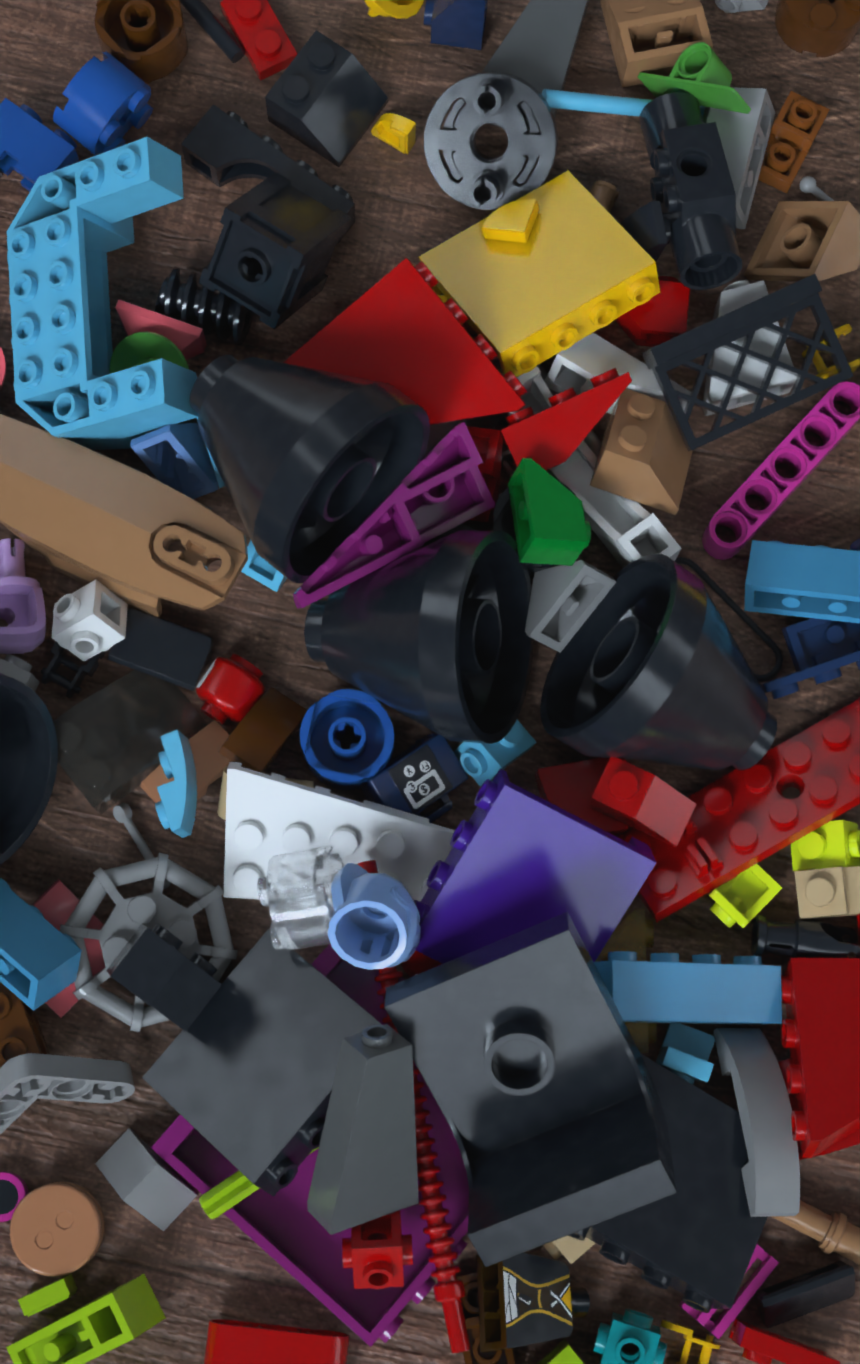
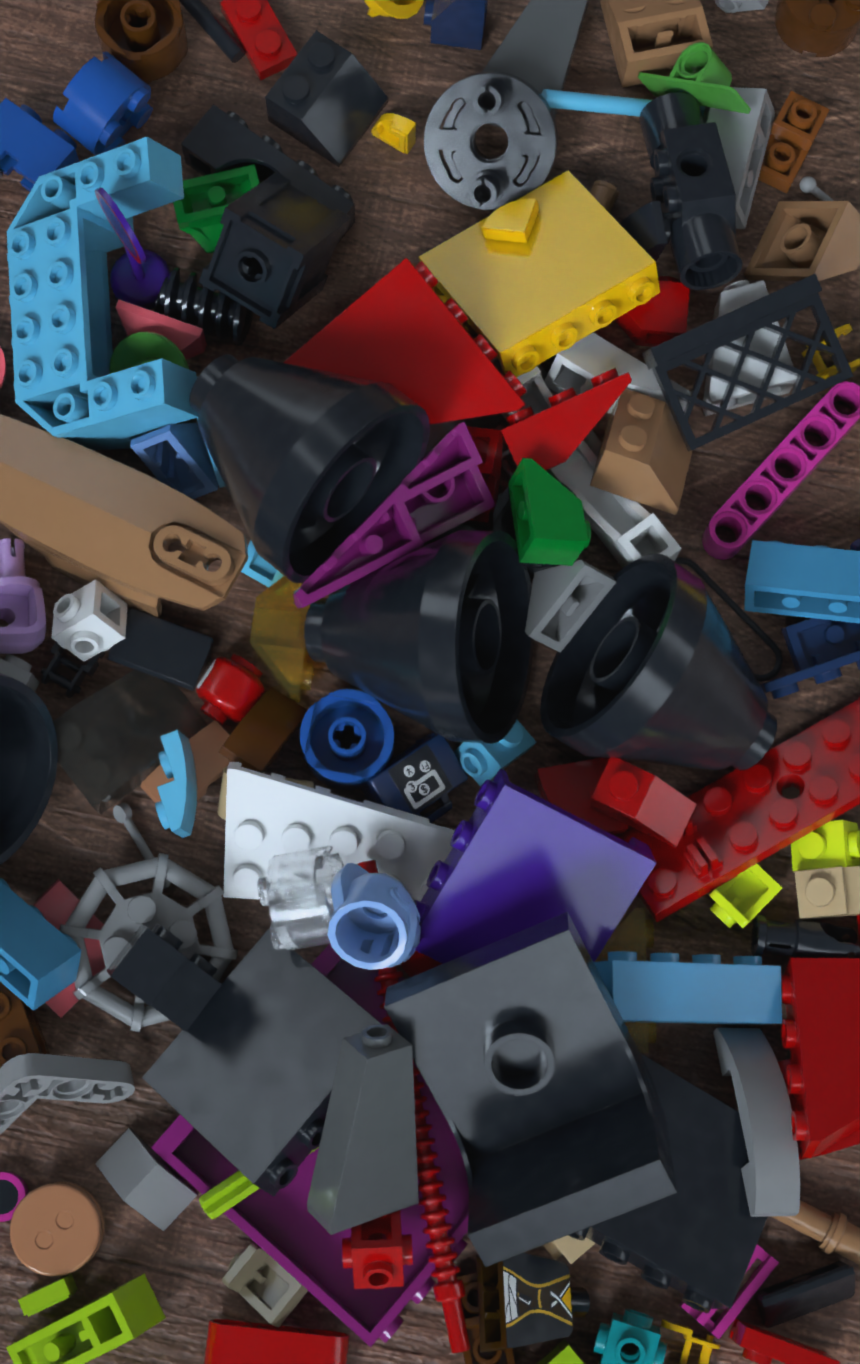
(138, 272): none -> dark purple piece
(206, 200): none -> green slope
(264, 1284): none -> dark tan bracket
(280, 640): none -> clear yellow slope
(686, 1053): medium azure bracket -> none

